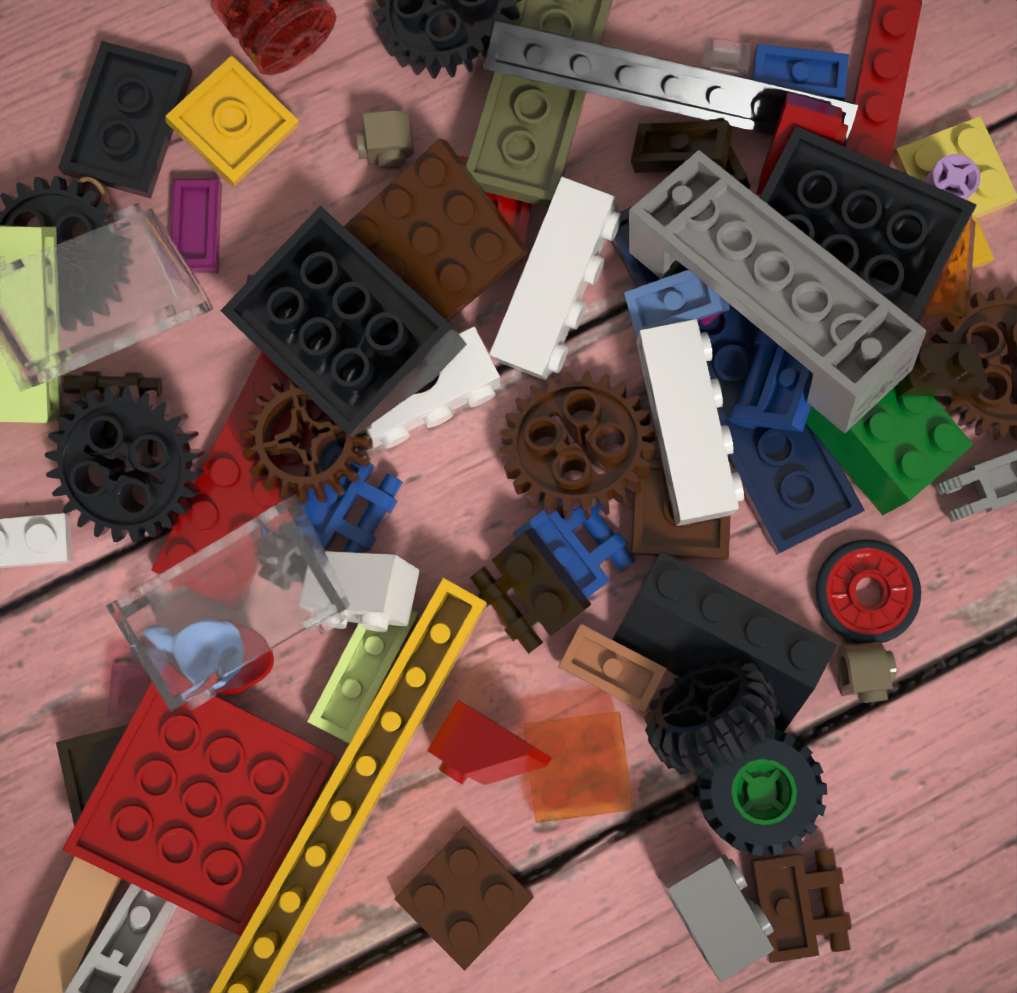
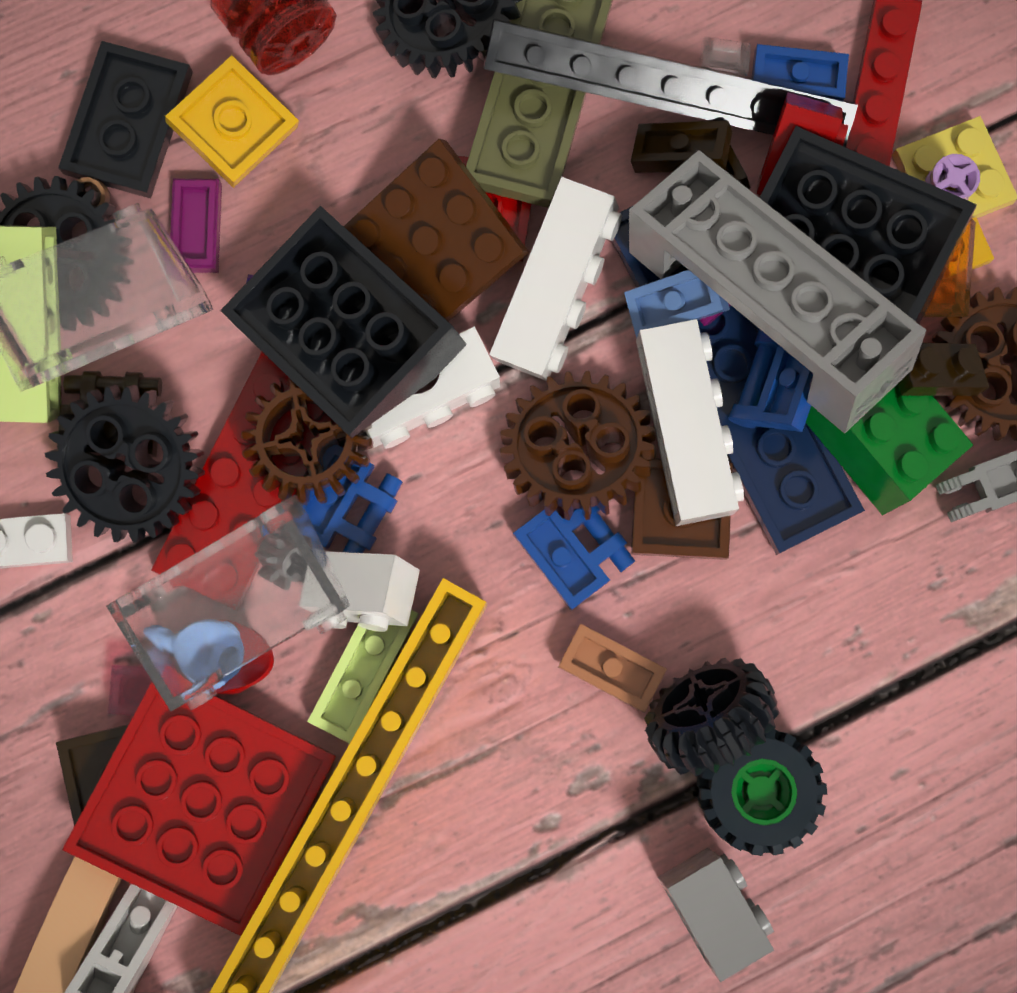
(385, 138): dark tan plate -> none
(464, 898): reddish brown plate -> none
(482, 749): red slope -> none
(539, 582): dark brown plate -> none
(585, 770): clear orange plate -> none
(695, 621): black slope -> none
(785, 900): reddish brown plate -> none
(866, 671): dark tan plate -> none
(898, 586): red wheel -> none

